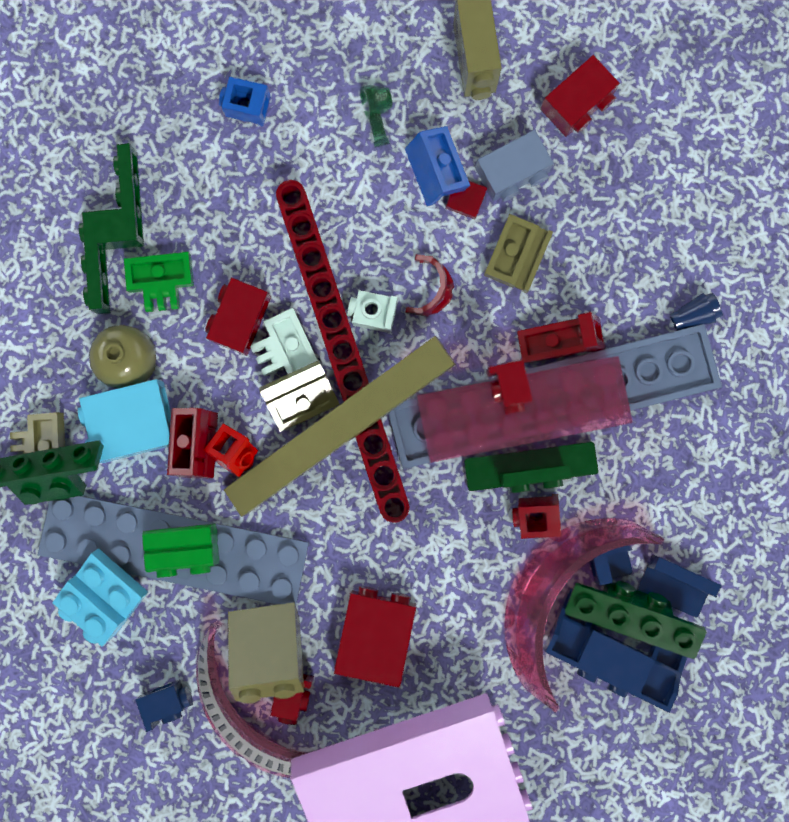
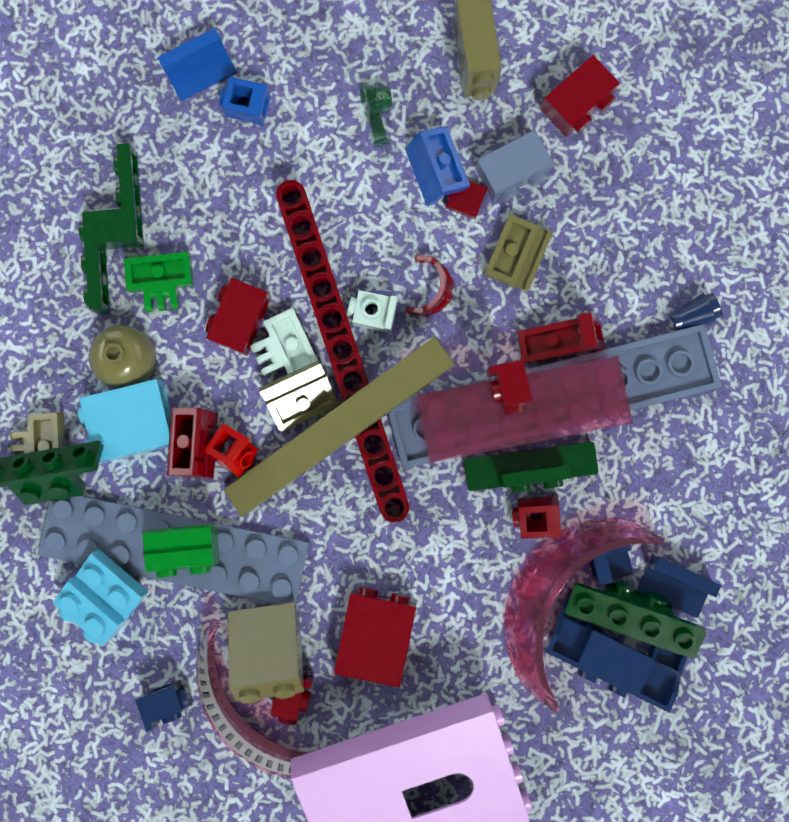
(197, 64): none -> blue panel

